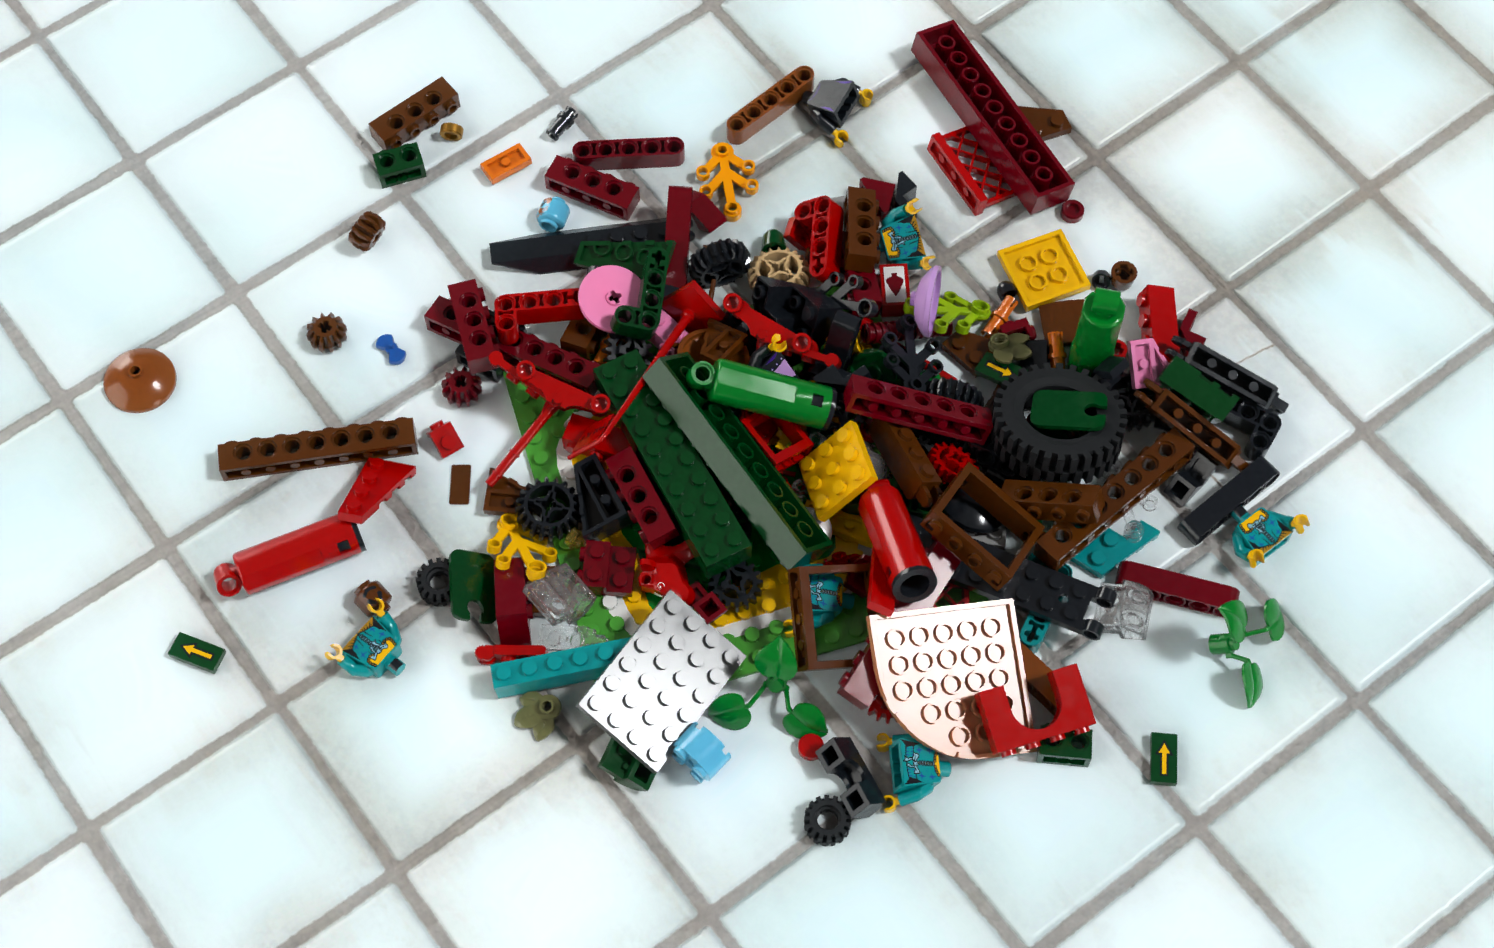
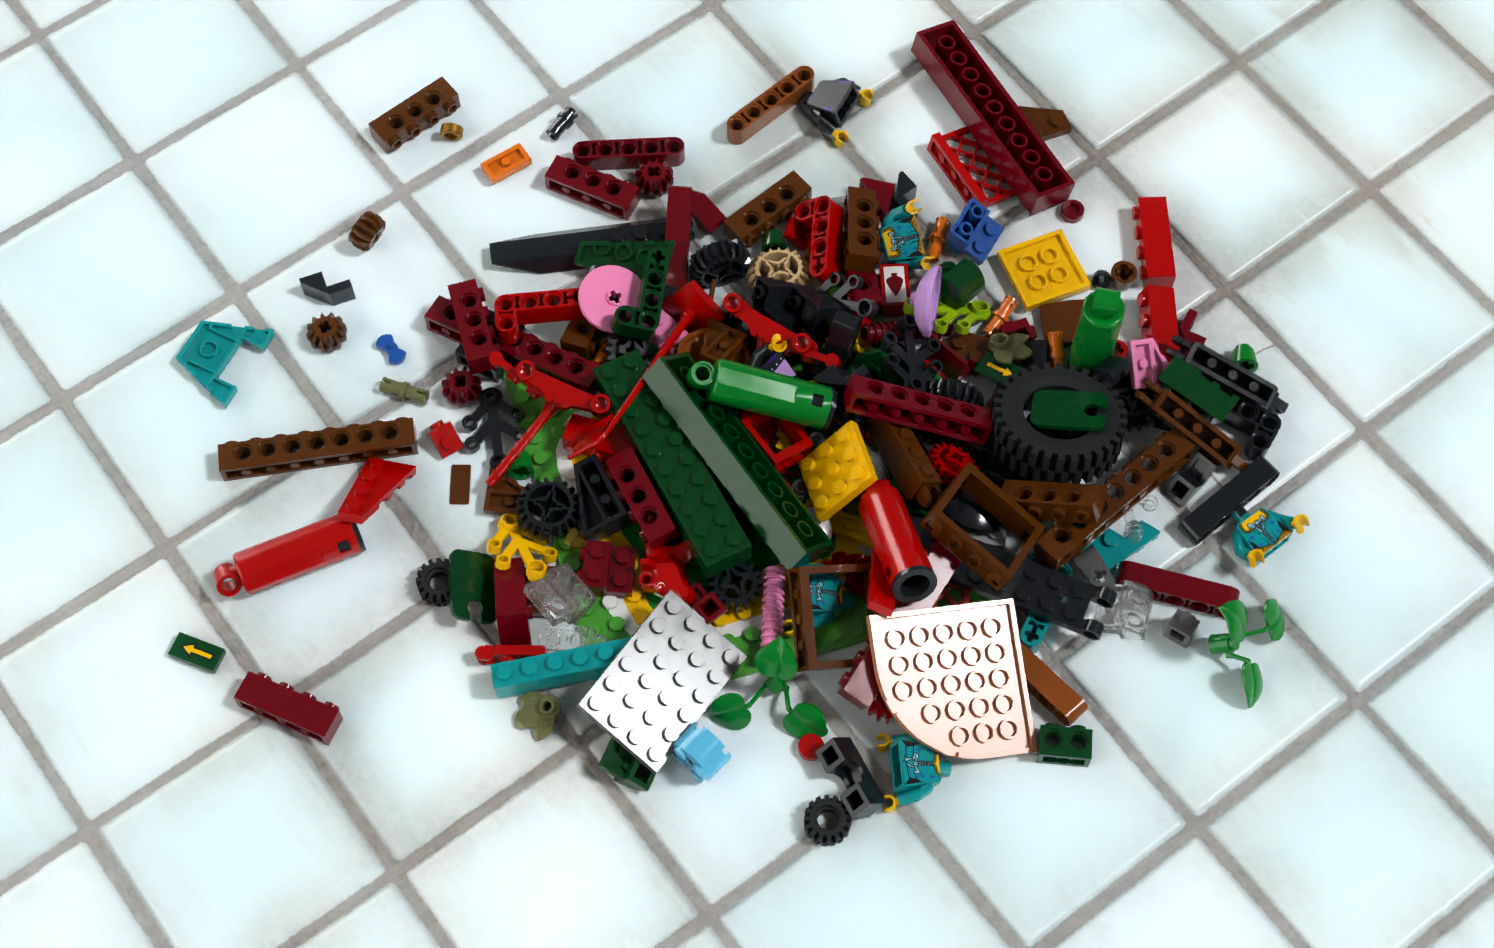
(142, 390): dark orange dish -> none
(212, 349): none -> teal wing
(289, 707): none -> dark red brick
(335, 294): none -> black slope
(366, 595): reddish brown head -> none
(372, 648): torso -> none
(400, 169): dark green brick -> none
(404, 391): none -> olive pin
(493, 424): none -> black plant
(521, 468): none -> green hat
(553, 214): medium azure head -> none
(654, 177): none -> dark red gear
(726, 177): light orange plant -> none
(755, 211): none -> reddish brown brick
(772, 604): none -> bright pink piece
(937, 238): none -> orange pin
(952, 364): none -> dark red hinge
(960, 282): none -> dark green brick
(974, 232): none -> blue brick
(1006, 288): black hinge -> none
(1071, 714): red arch -> none
(1094, 567): none -> dark grey piece
(1154, 241): none -> red brick
(1163, 759): dark green tile -> none
(1185, 624): none -> flat silver brick
(1245, 357): none -> green hat

